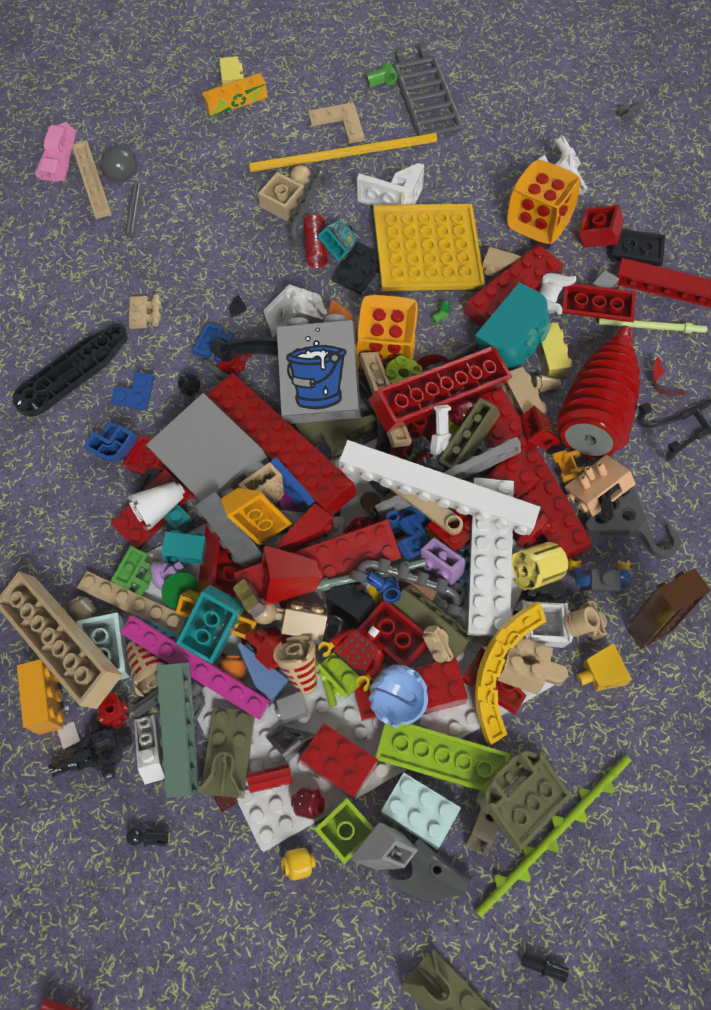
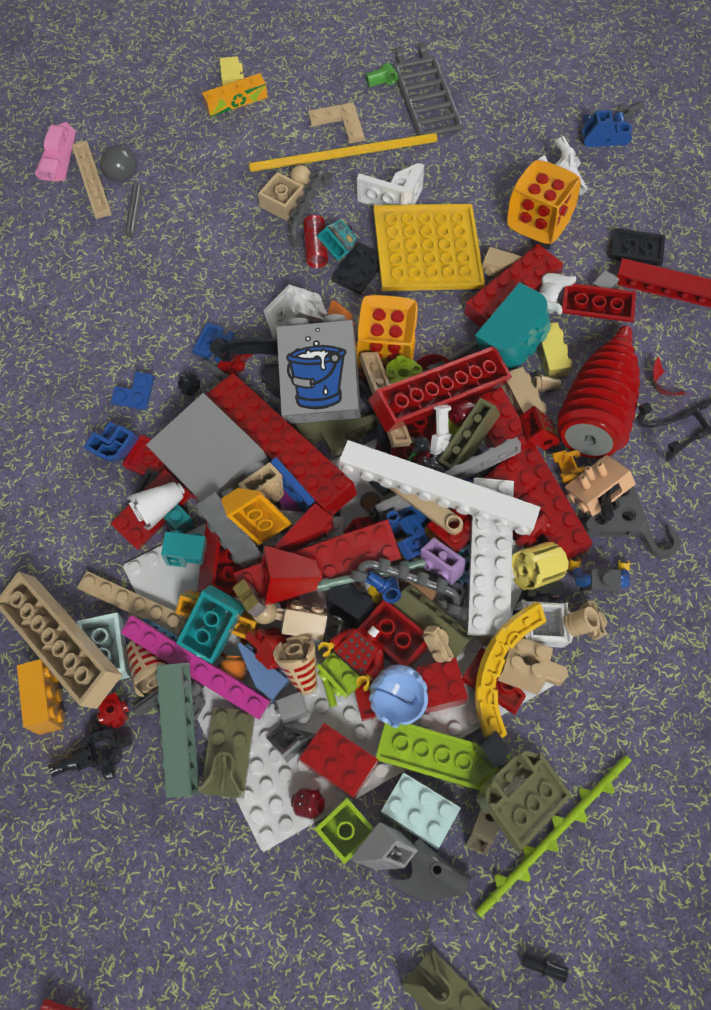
(68, 734): white sticker -> none
(69, 371): black beam -> none
(81, 608): dark tan head -> none
(129, 569): bright green plate -> none
(136, 836): black pin -> none
(139, 311): tan plate -> none
(148, 749): white slope -> none
(162, 570): lavender piece -> none
(175, 586): green sticker -> none
(225, 802): clear red piece -> none
(237, 306): black tile -> none
(269, 778): red axle -> none
(271, 379): none -> black slope
(297, 863): yellow head -> none
(443, 313): arm -> none
(493, 750): none -> black slope
(601, 226): red brick -> none
(603, 131): none -> blue piece
(604, 670): yellow torso -> none
(667, 607): reddish brown brick -> none
(686, 327): yellowish green bar -> none

